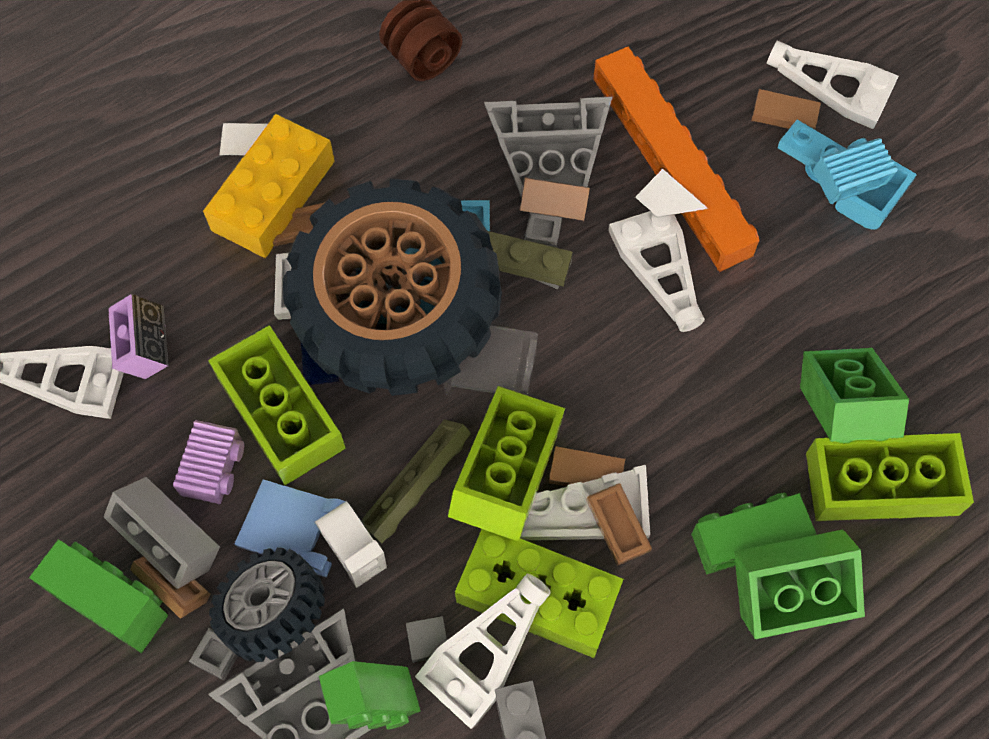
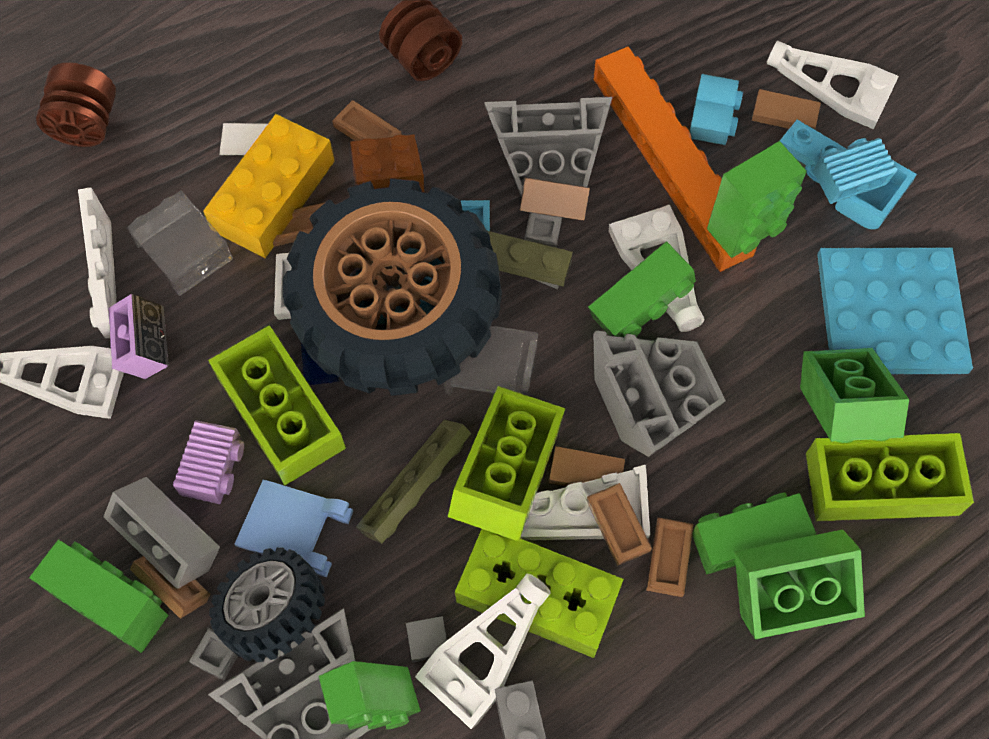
(76, 104): none -> copper wheel
(99, 259): none -> white wing
(180, 242): none -> clear panel
(352, 544): white tile -> none
(361, 123): none -> medium nougat tile
(386, 159): none -> dark orange brick
(644, 293): none -> bright green brick
(653, 387): none -> light grey wedge
(668, 197): white sticker -> none
(670, 557): none -> medium nougat tile
(714, 109): none -> medium azure brick
(756, 199): none -> bright green brick
(899, 305): none -> medium azure plate

